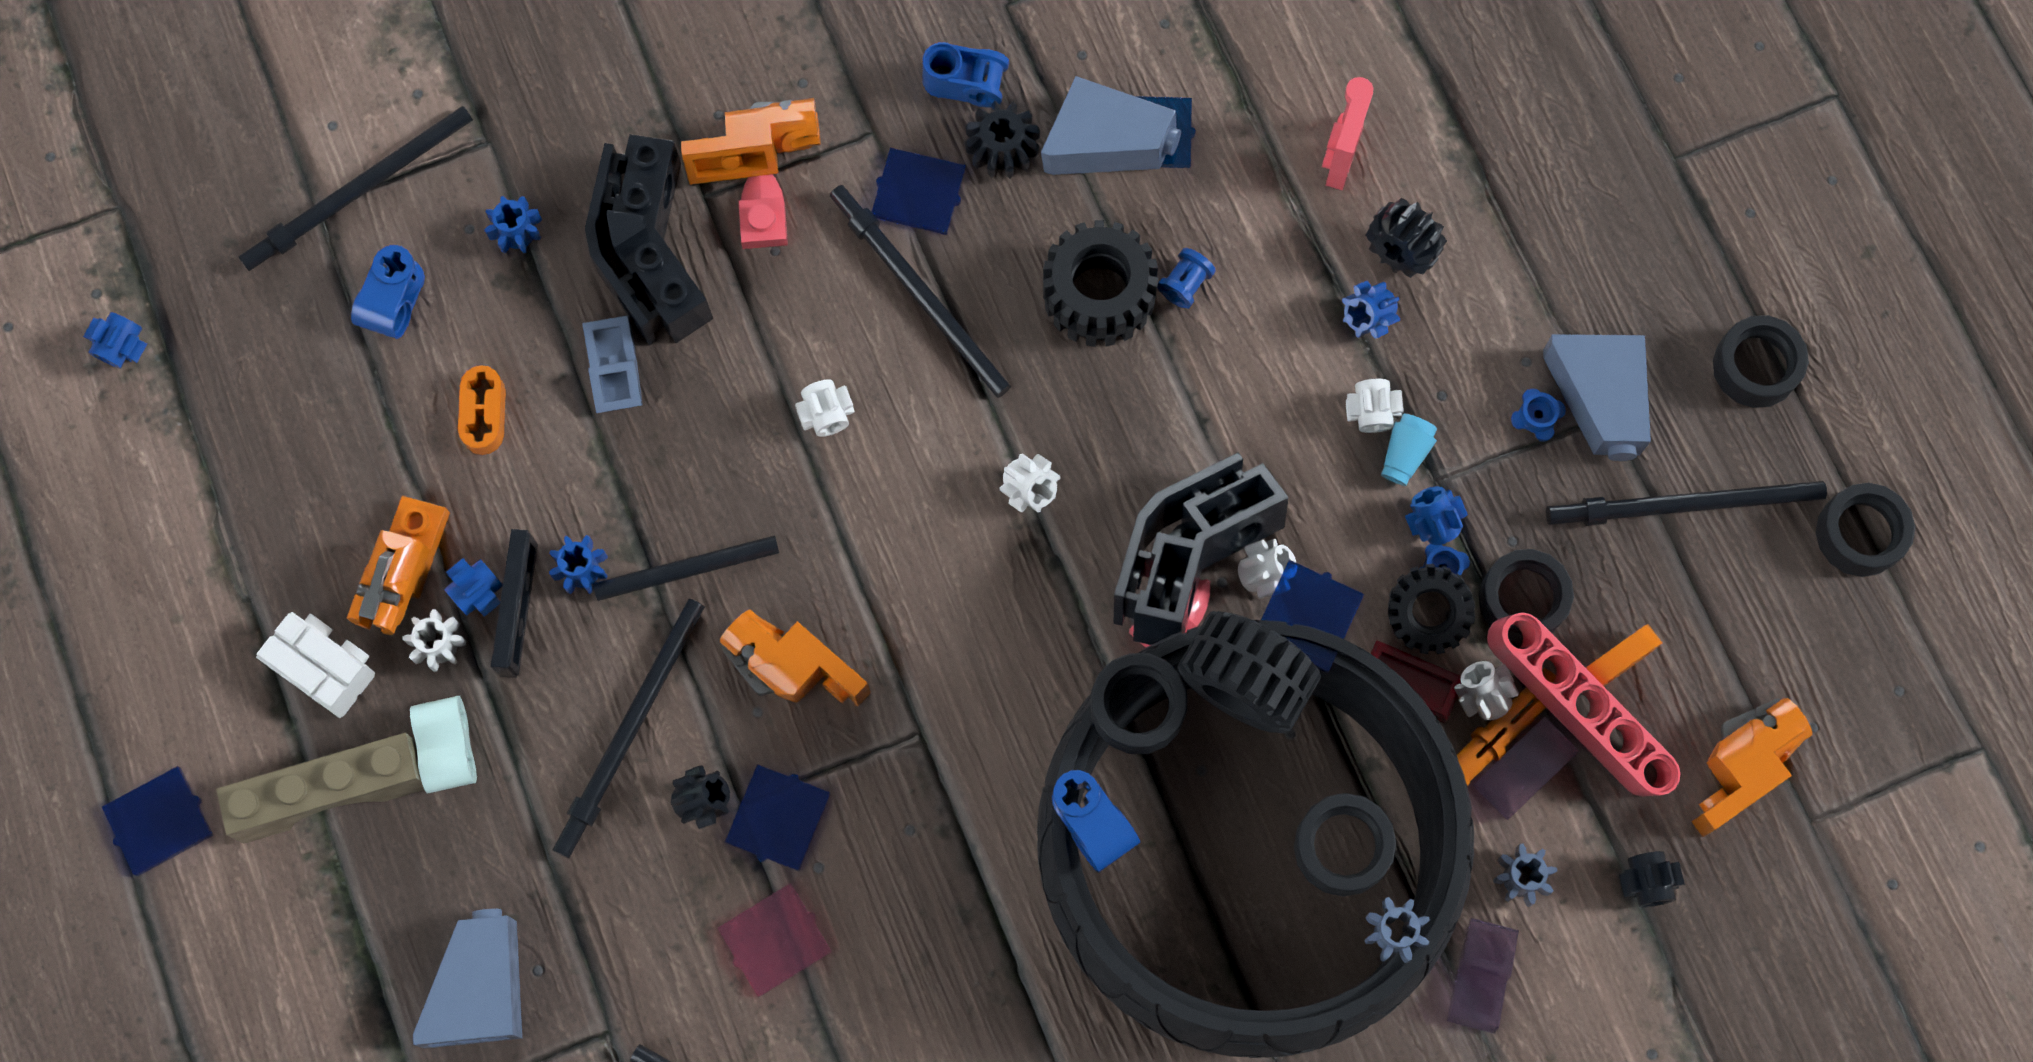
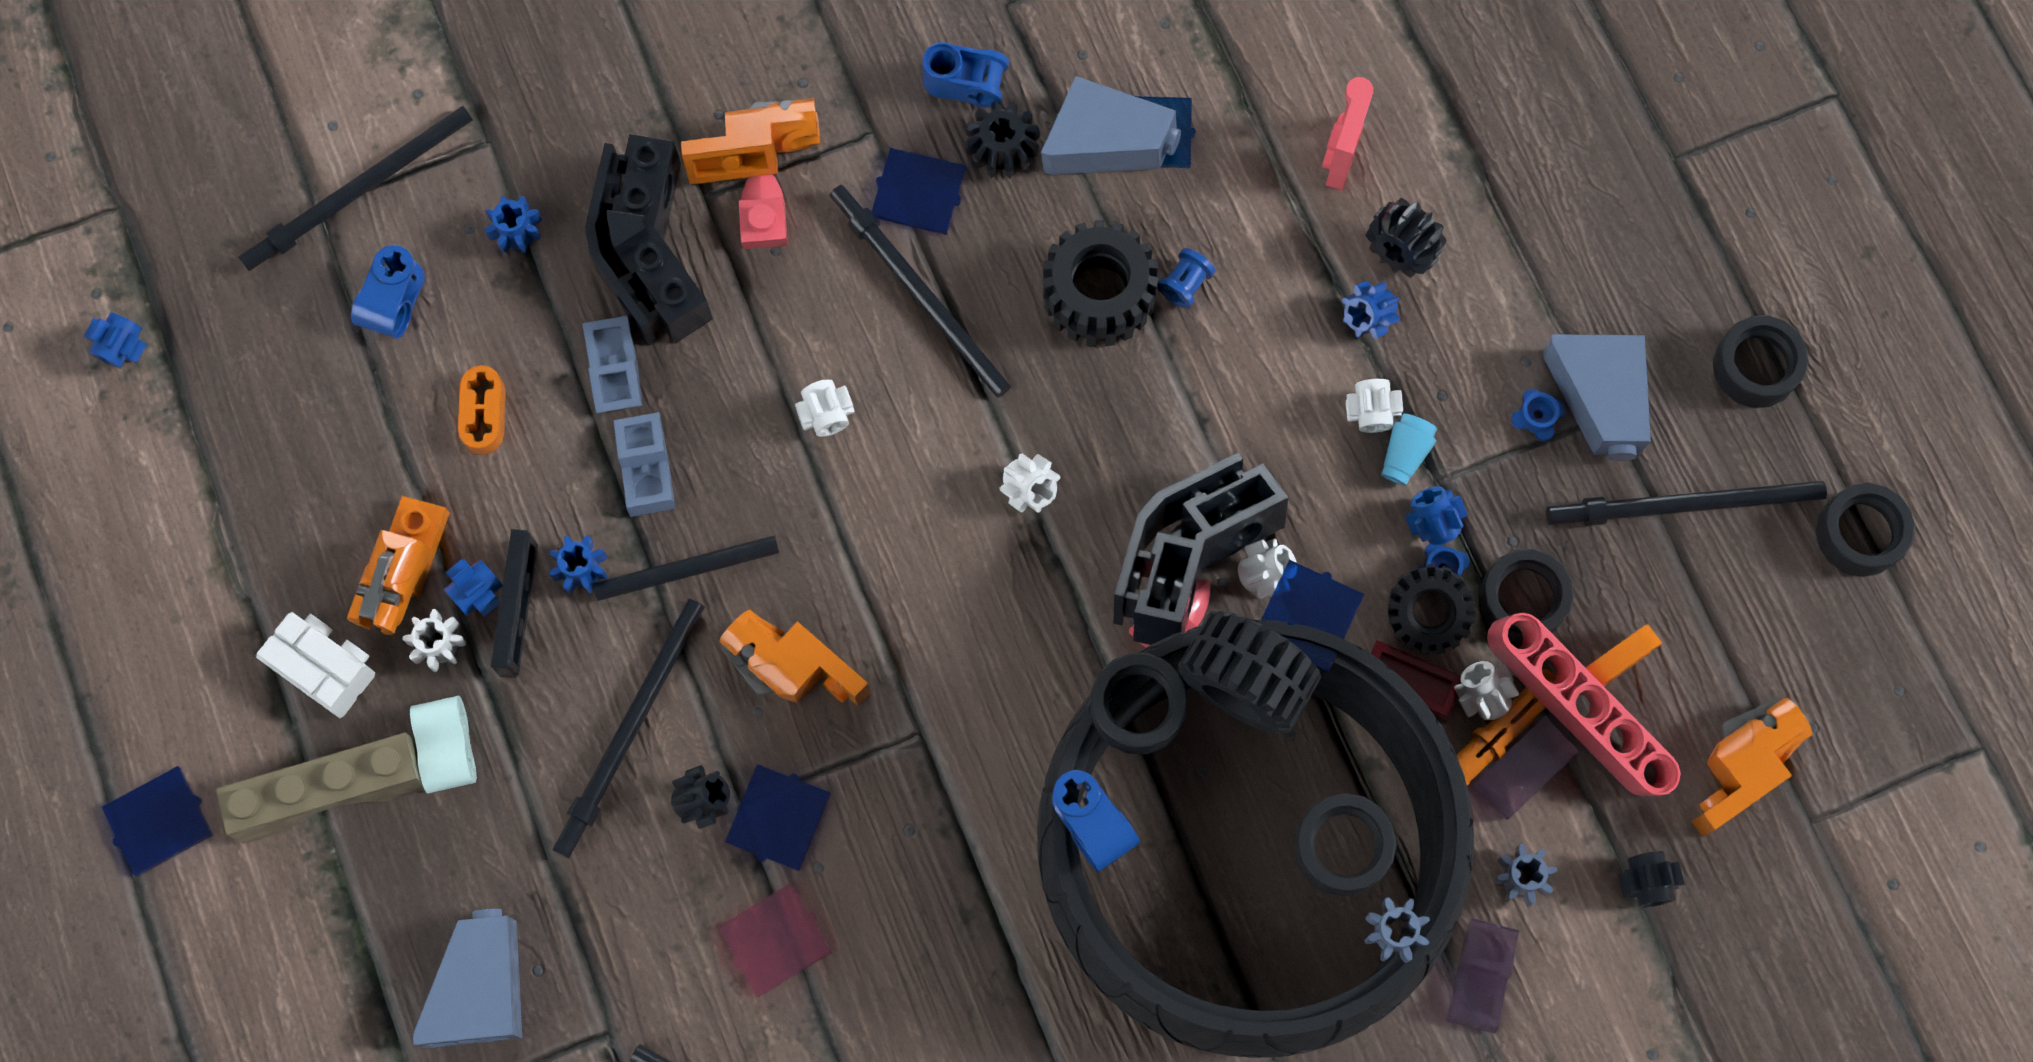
(644, 464): none -> sand blue slope

